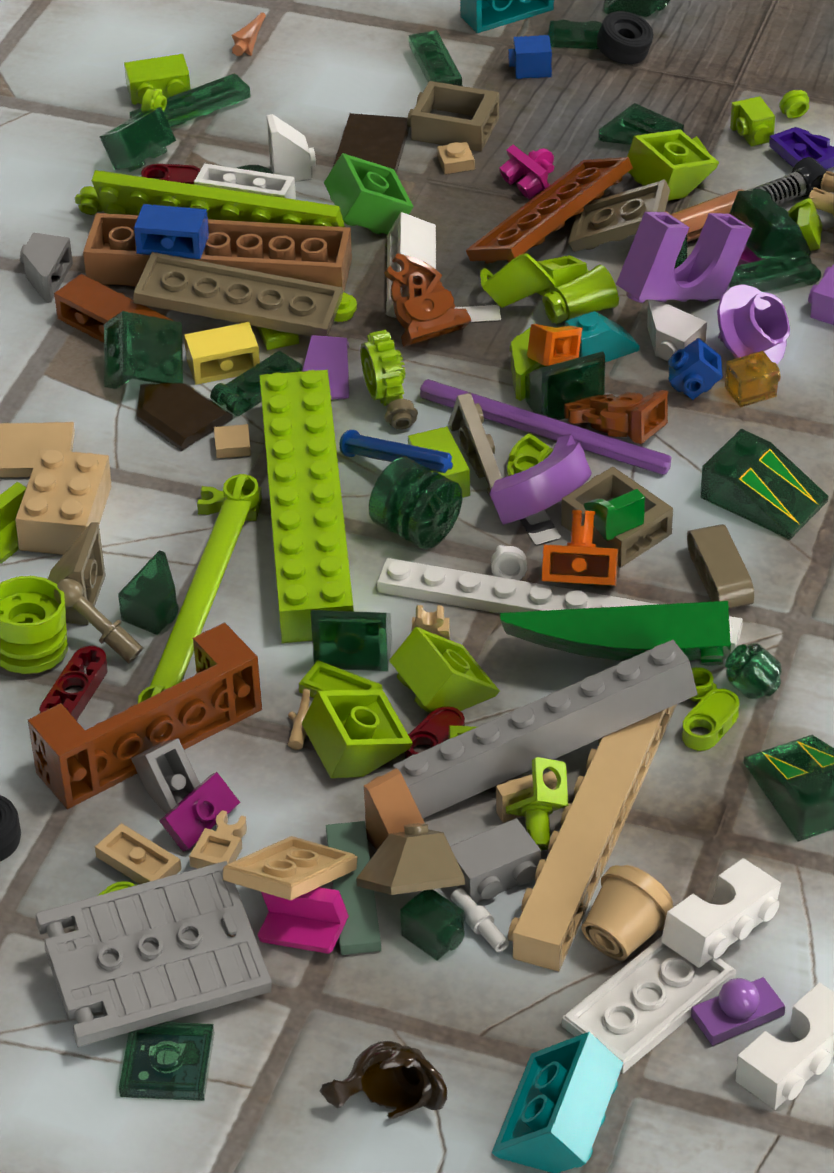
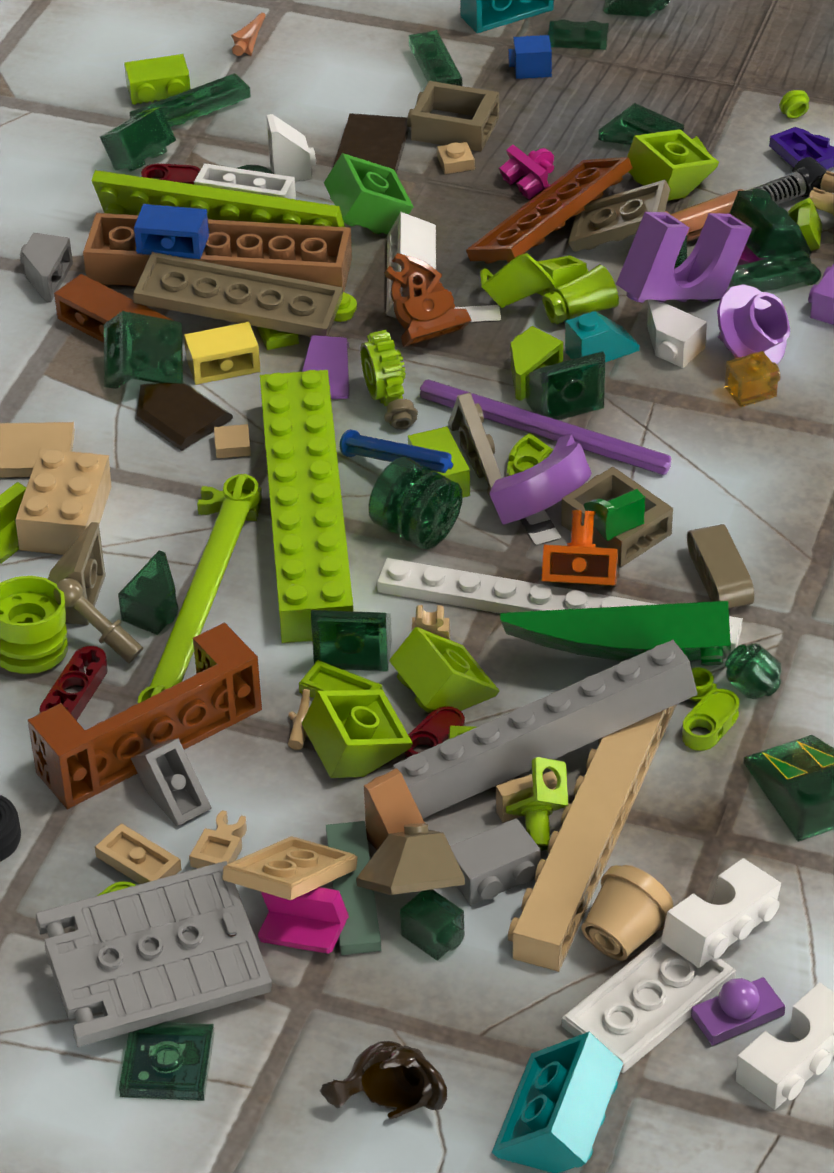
(88, 201): lime plate -> none
(153, 99): lime plate -> none
(199, 811): magenta plate -> none
(245, 390): clear green plate -> none
(480, 920): white bar -> none
(509, 562): white tile -> none
(553, 345): orange slope -> none
(622, 415): dark orange piece -> none
(625, 37): black tyre -> none
(695, 369): blue brick -> none
(753, 120): lime brick -> none
(761, 485): clear green slope -> none

